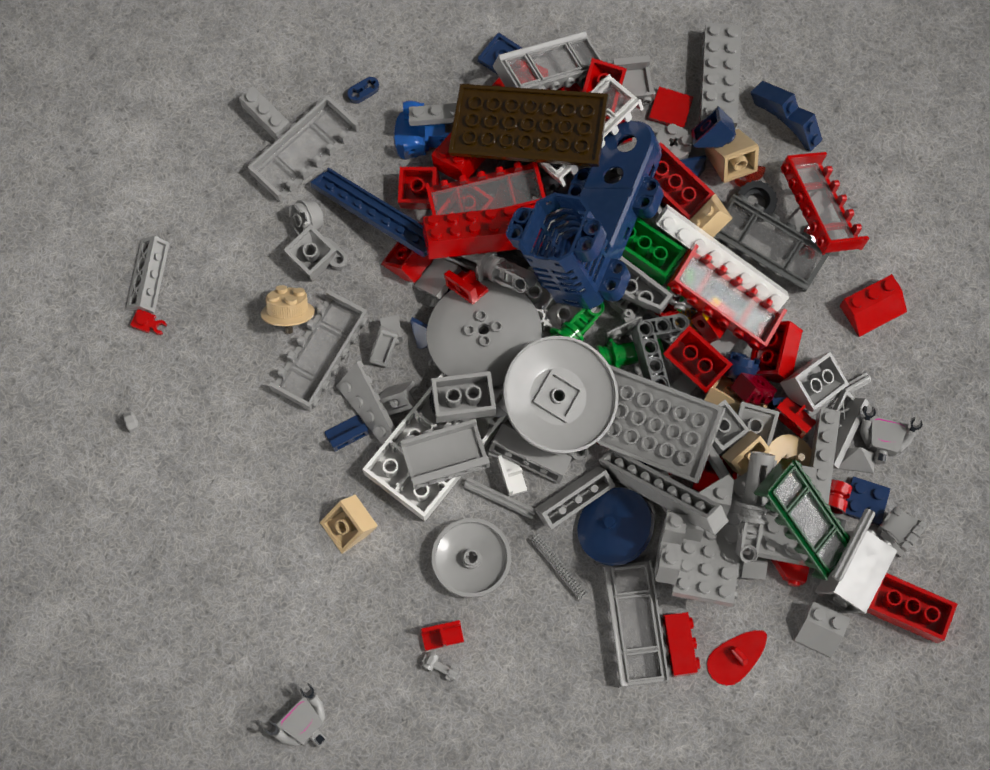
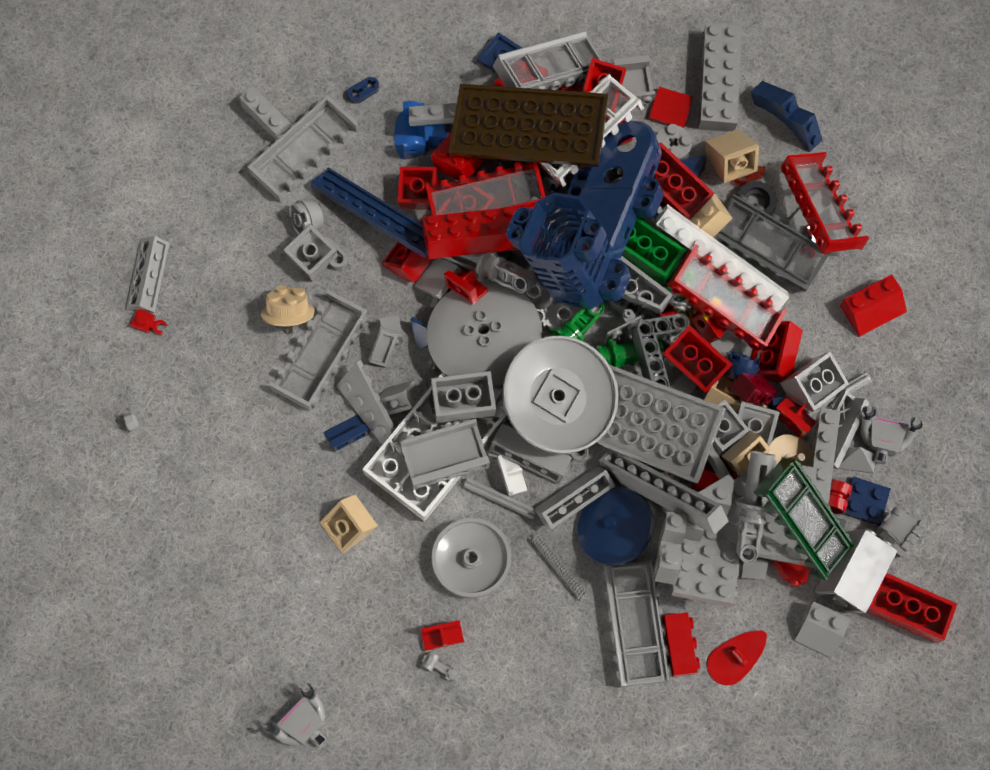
(714, 130): dark blue slope -> none
(853, 544): light grey axle -> none

